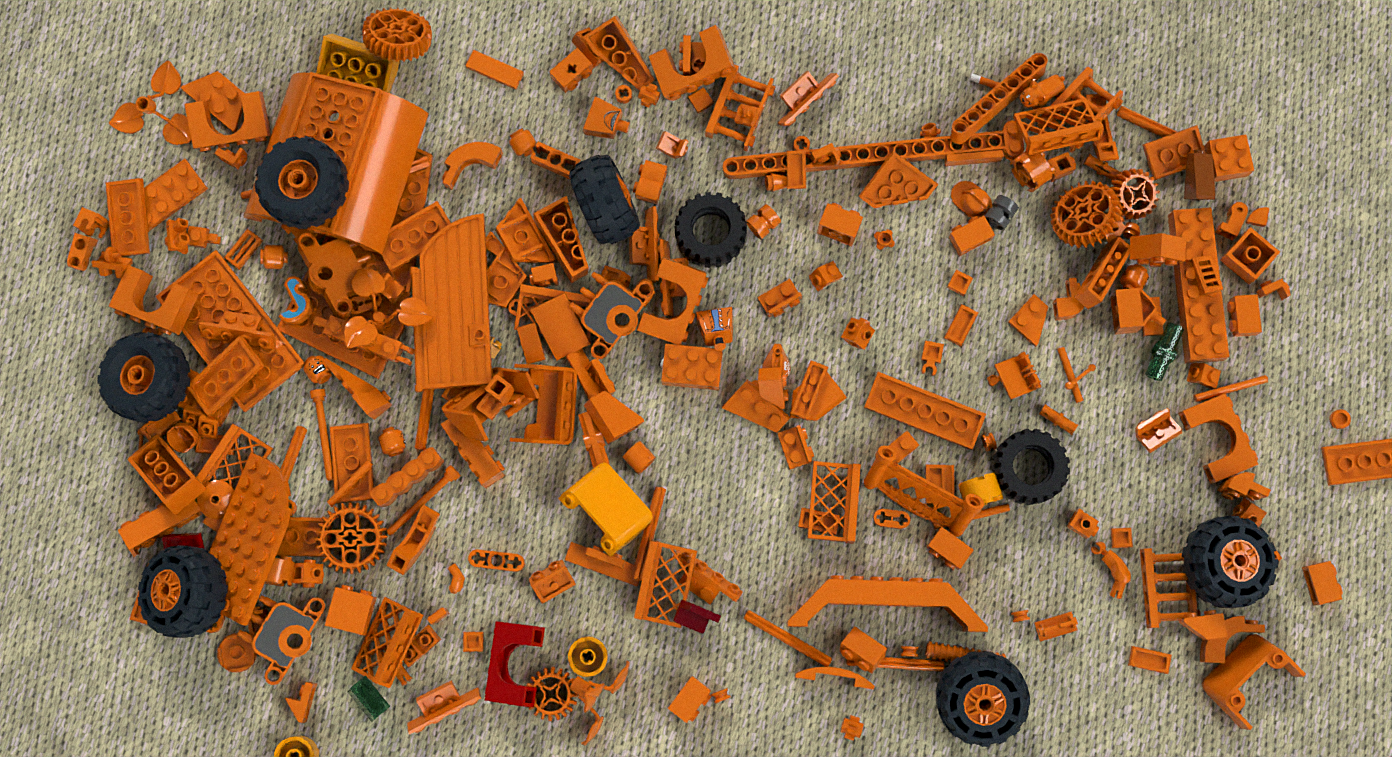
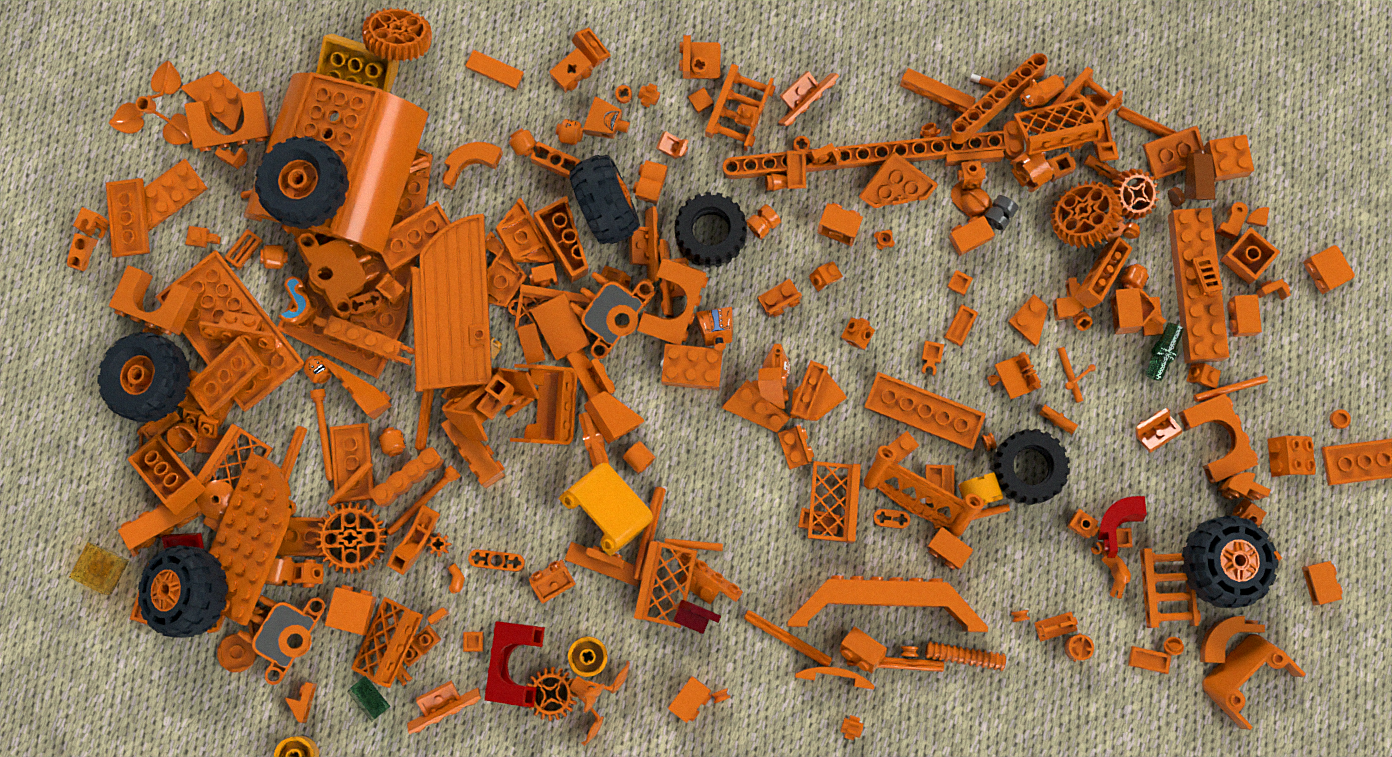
(99, 568): none -> clear yellow brick
(110, 261): orange hips -> none
(177, 235): orange hips -> none
(362, 332): orange plant -> none
(442, 548): none -> orange gear
(569, 132): none -> orange head
(617, 49): orange wedge -> none
(695, 544): none -> orange bar
(717, 65): orange arch -> none
(936, 91): none -> orange fence
(971, 174): none -> orange brick
(979, 678): black wheel -> none
(1079, 647): none -> orange piece
(1086, 324): none -> orange bush
(1124, 510): none -> red arch
(1157, 249): orange brick -> none
(1173, 646): none -> orange plate
(1176, 196): none -> dark orange tile
(1207, 626): orange slope -> none
(1291, 456): none -> orange bracket
(1329, 269): none -> orange bracket

